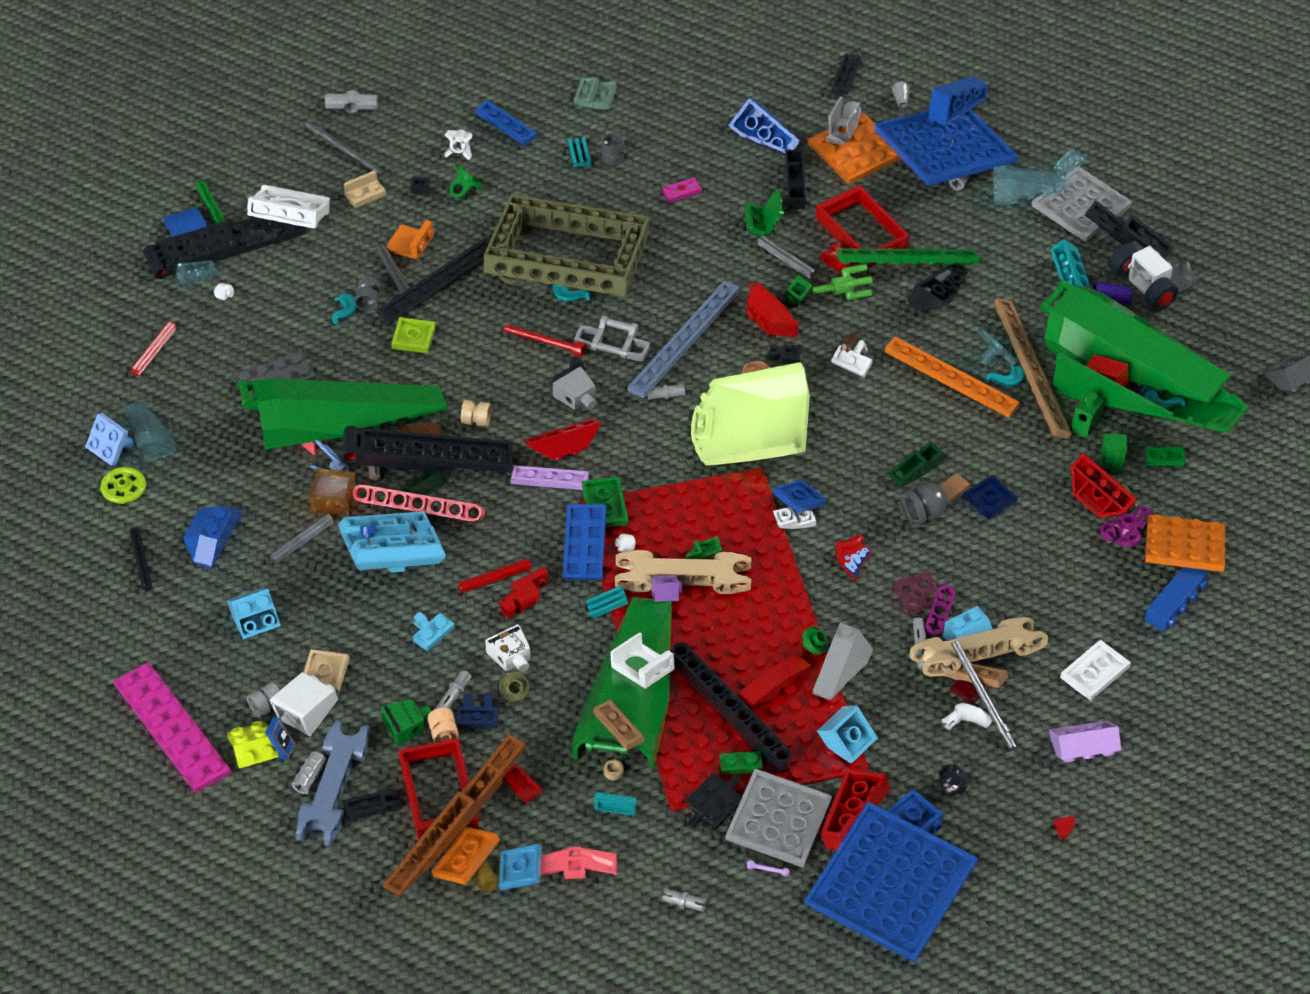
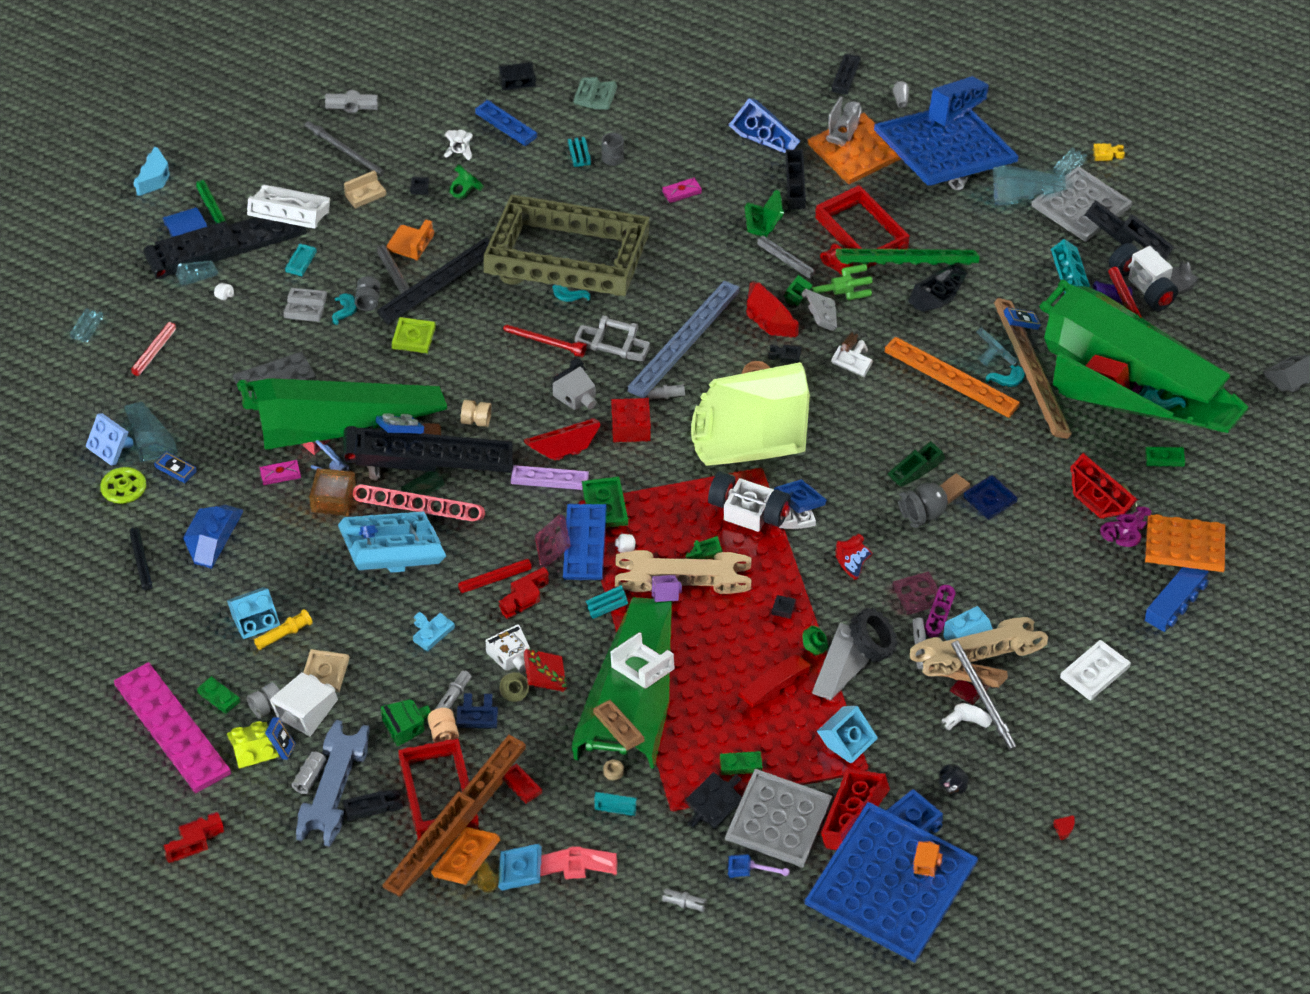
(83, 324): none -> clear light blue tile
(152, 174): none -> medium azure slope
(175, 467): none -> tile
(194, 837): none -> red plate
(218, 695): none -> green plate
(280, 472): none -> dark pink tile
(291, 625): none -> yellow pin
(300, 260): none -> teal tile
(301, 538): flat silver axle -> none
(305, 304): none -> light grey slope
(402, 424): none -> piece
(517, 76): none -> black brick
(544, 670): none -> red tile
(561, 540): none -> clear pink piece
(630, 420): none -> red brick
(731, 707): black beam -> none
(739, 866): none -> blue tile
(748, 502): none -> brick
(783, 606): none -> black plate
(822, 309): none -> light grey wing
(863, 640): none -> black tyre
(927, 858): none -> orange brick
(1022, 318): none -> blue tile
(1085, 740): lavender slope -> none
(1090, 408): green torso -> none
(1106, 152): none -> yellow plate
(1113, 452): green brick -> none
(1122, 290): none -> red axle

